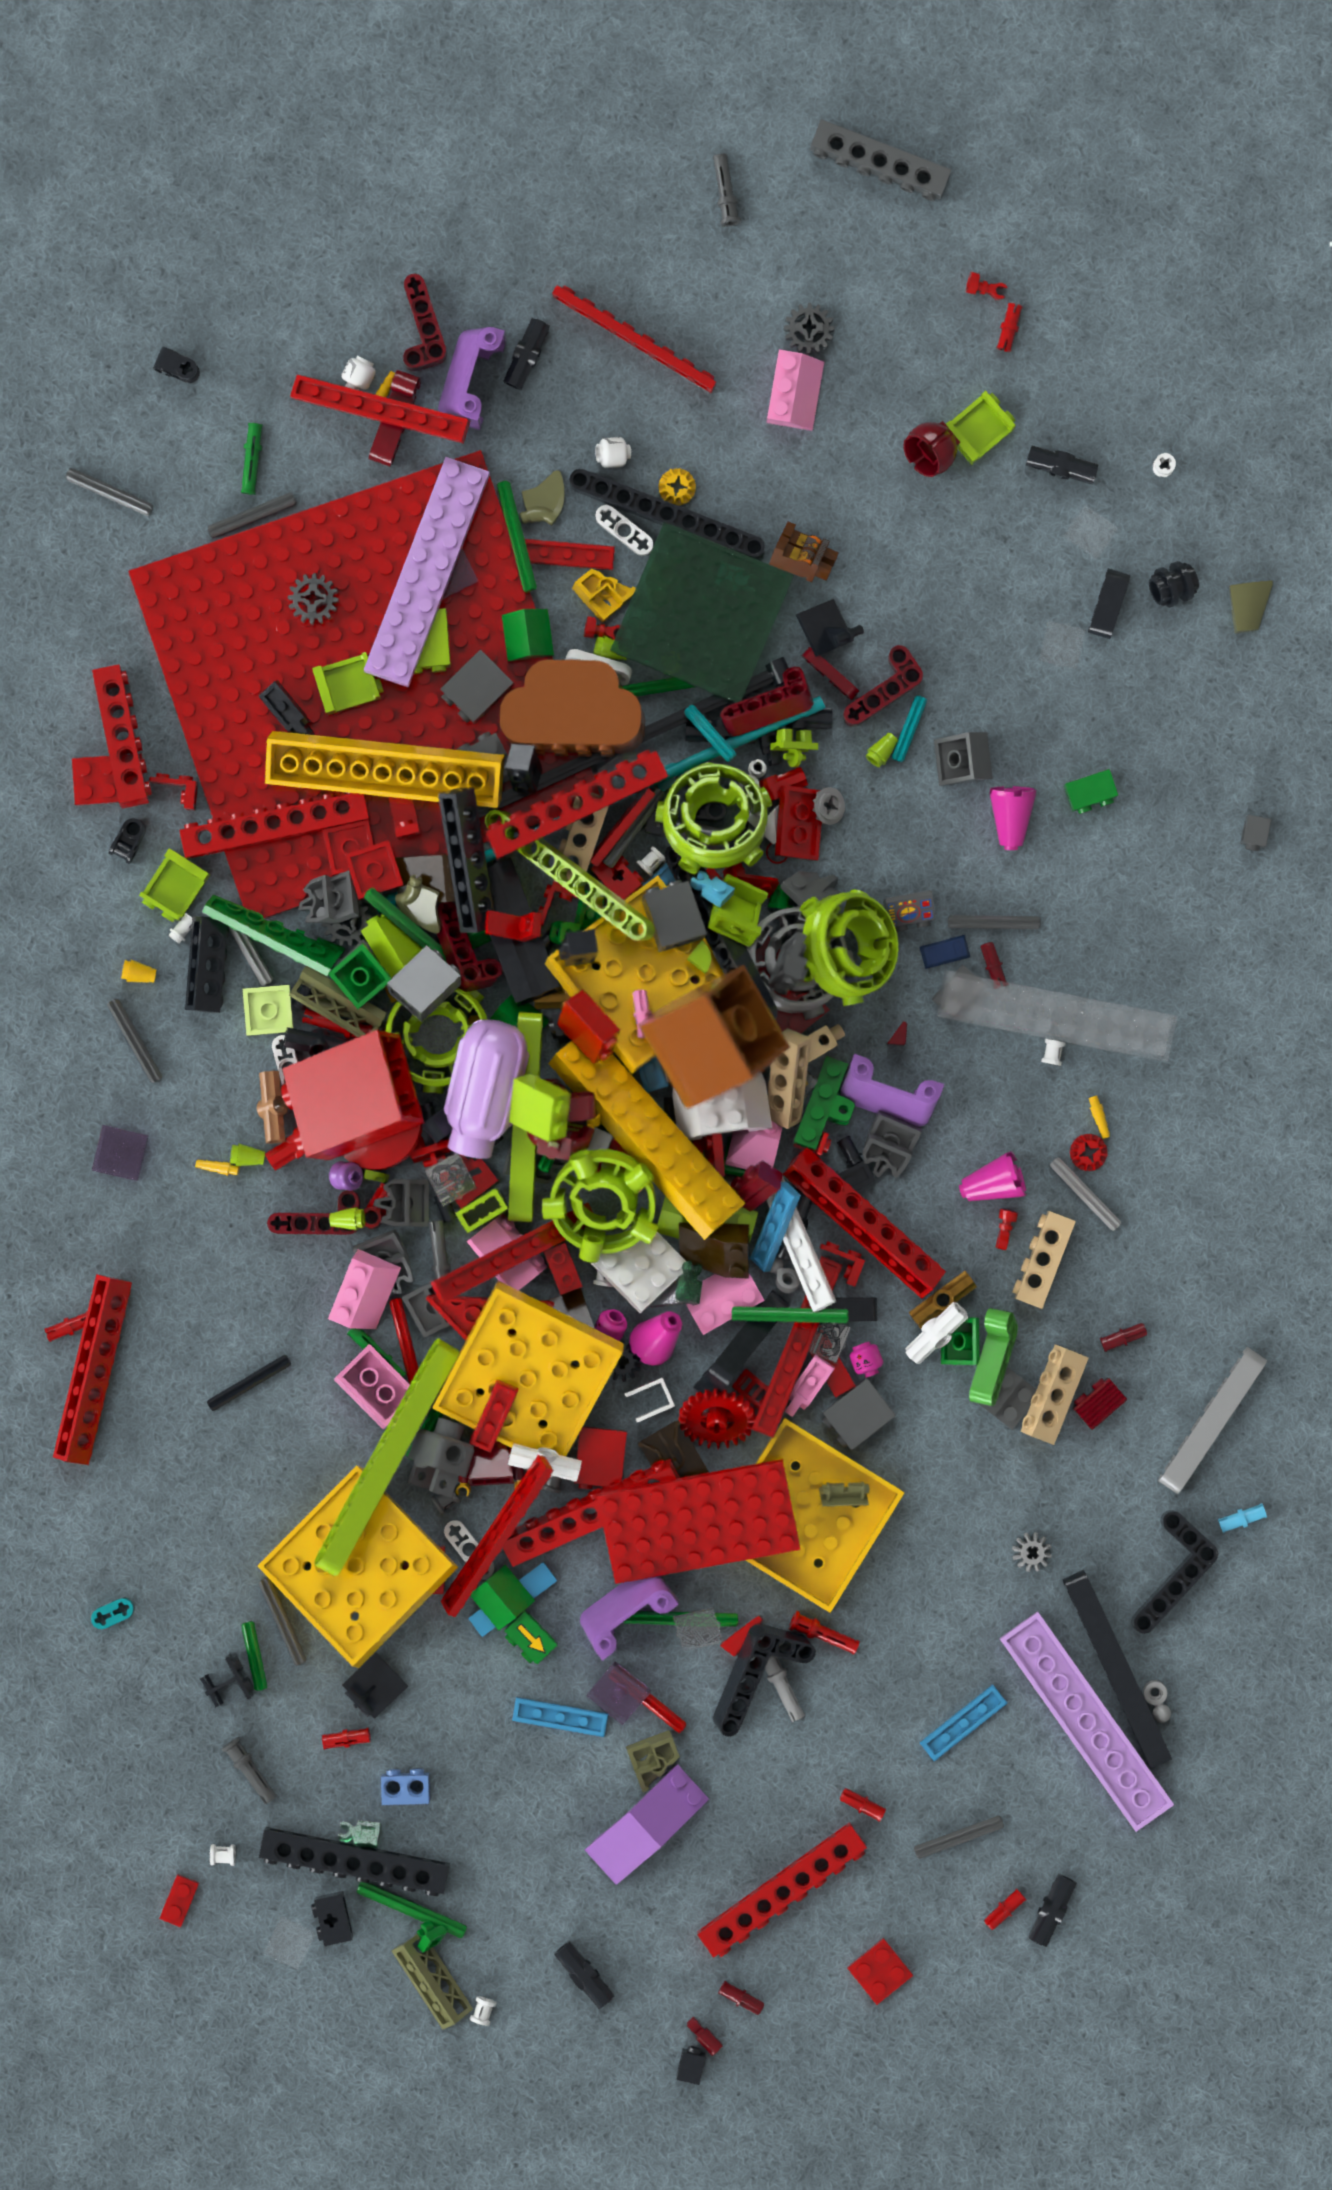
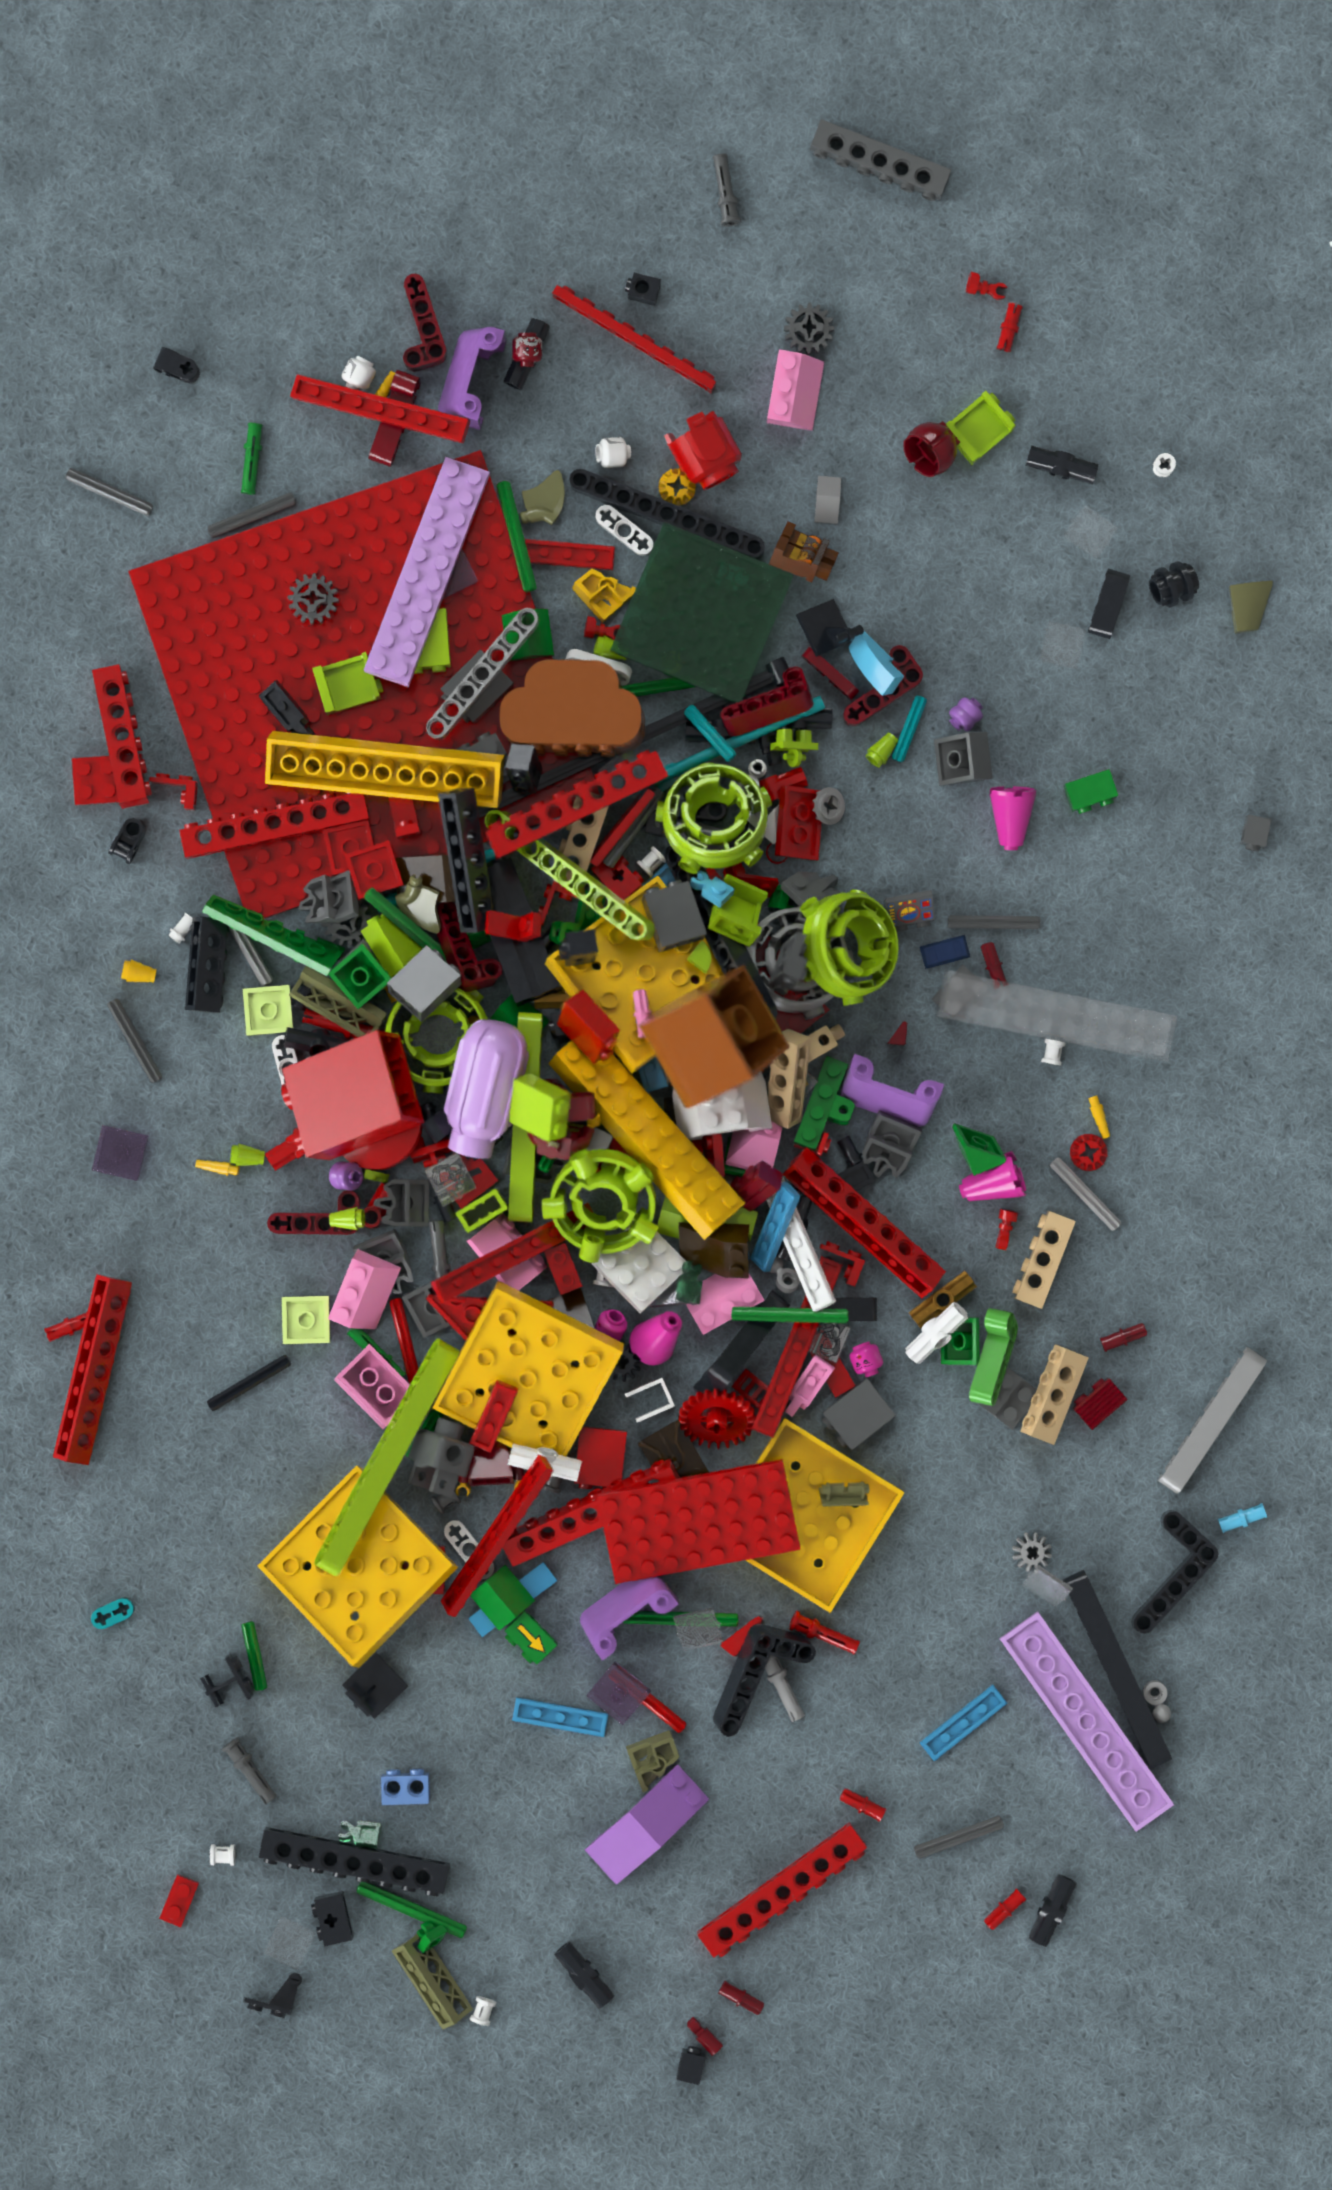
(174, 886): lime panel -> none
(272, 1107): medium nougat piece -> none
(282, 1621): dark grey axle -> none
(282, 2001): none -> black plate
(305, 1319): none -> yellowish green plate
(346, 1738): red pin -> none
(481, 685): none -> light grey beam
(527, 349): none -> dark red head
(650, 296): none -> black brick
(706, 451): none -> red piece
(827, 499): none -> light grey slope
(875, 664): none -> medium azure slope
(880, 1971): red plate -> none
(965, 714): none -> medium lavender piece
(978, 1149): none -> green slope
(1047, 1586): none -> clear piece

